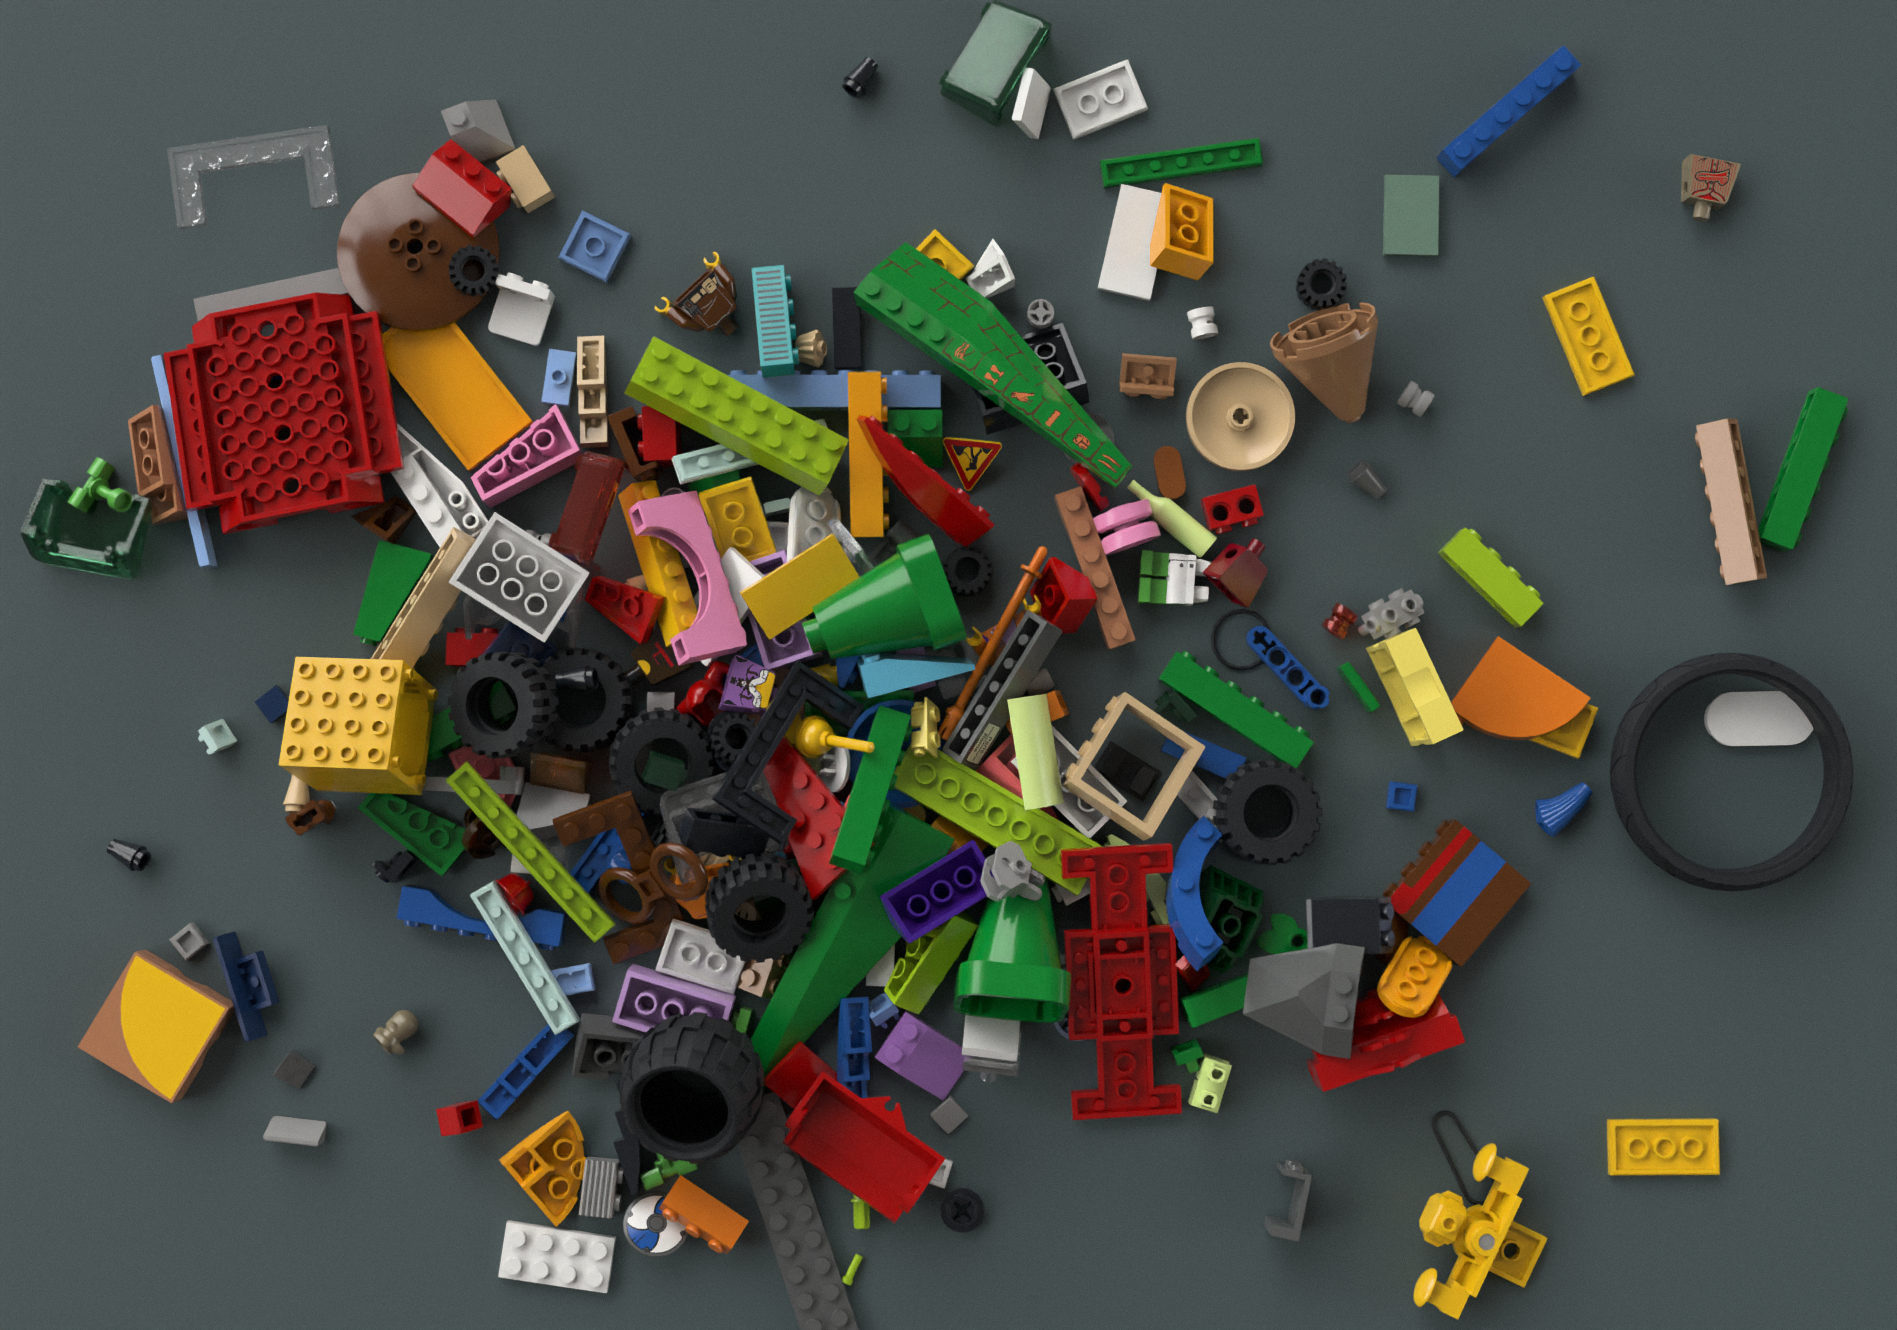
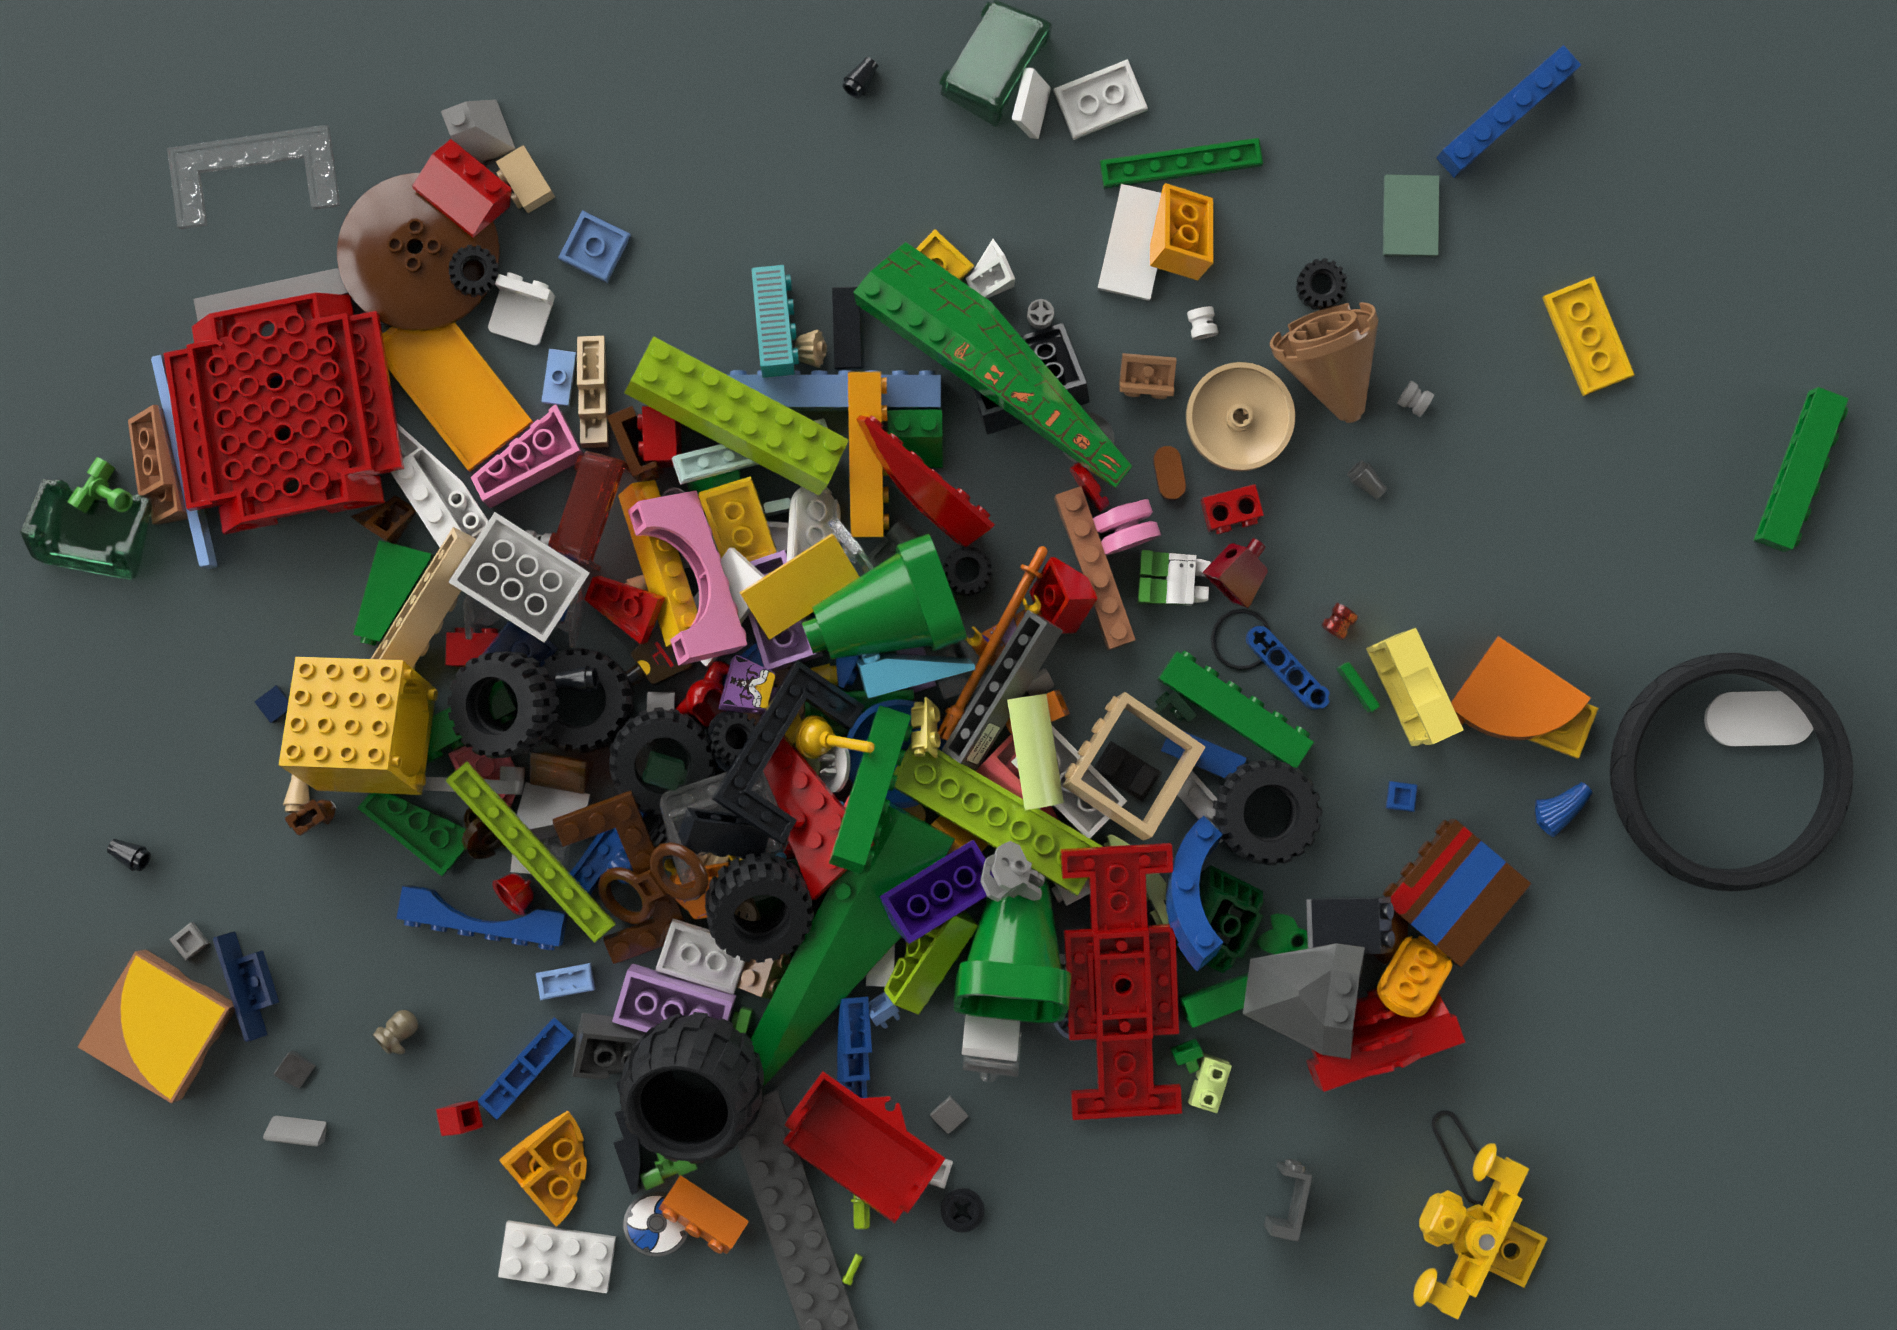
(216, 736): light aqua tile -> none
(400, 865): black bracket -> none
(525, 957): light aqua tile -> none
(600, 1187): light grey brick -> none
(706, 301): reddish brown torso -> none
(797, 1074): red tile -> none
(922, 1055): medium lavender slope -> none
(970, 457): piece -> none
(1176, 521): yellowish green piece -> none
(1189, 976): red tile -> none
(1388, 616): light grey brick -> none
(1490, 577): lime brick -> none
(1663, 1146): yellow tile -> none
(1706, 184): dark tan torso -> none
(1730, 501): brick -> none

